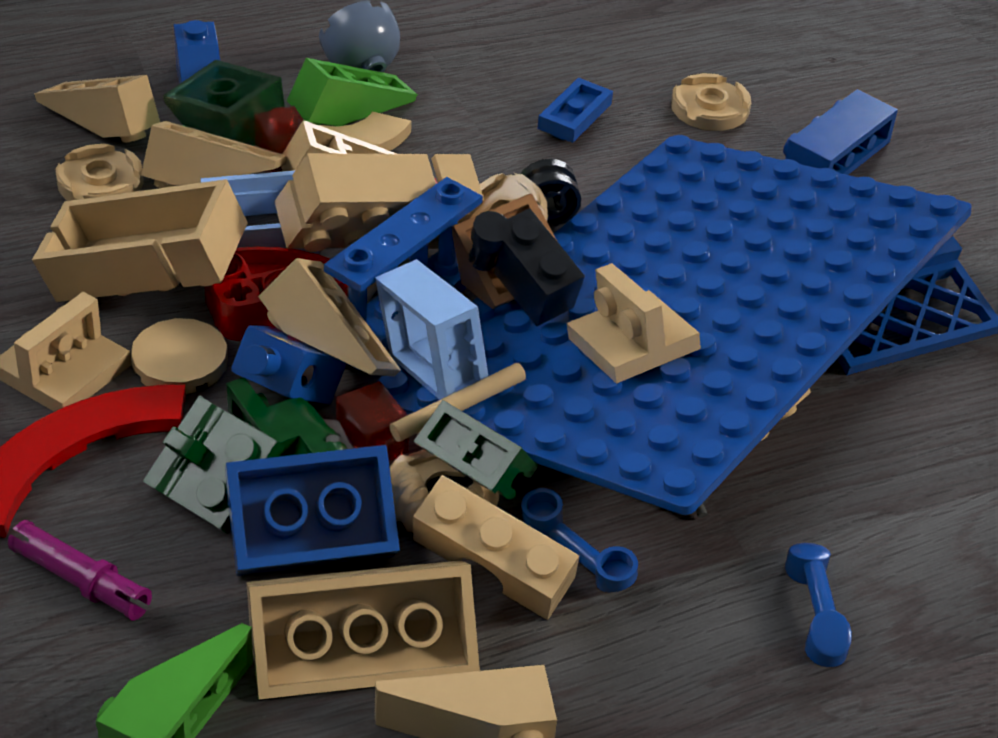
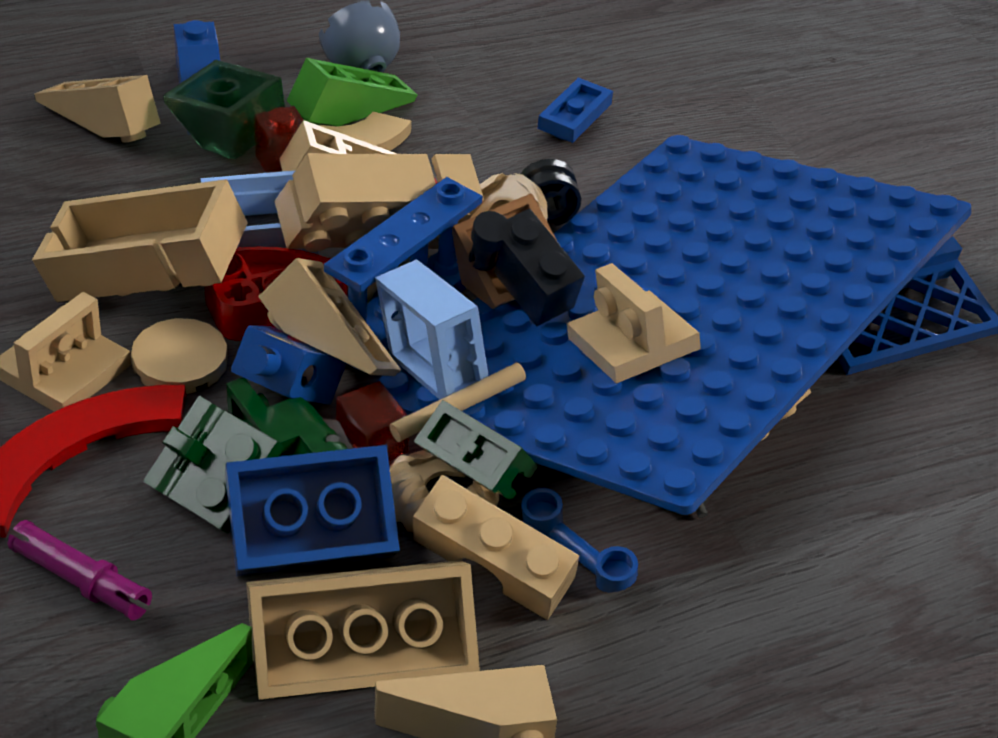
(98, 172): tan tile -> none
(184, 155): tan slope -> none
(710, 102): tan tile -> none
(829, 631): blue bar -> none
(844, 134): blue brick -> none

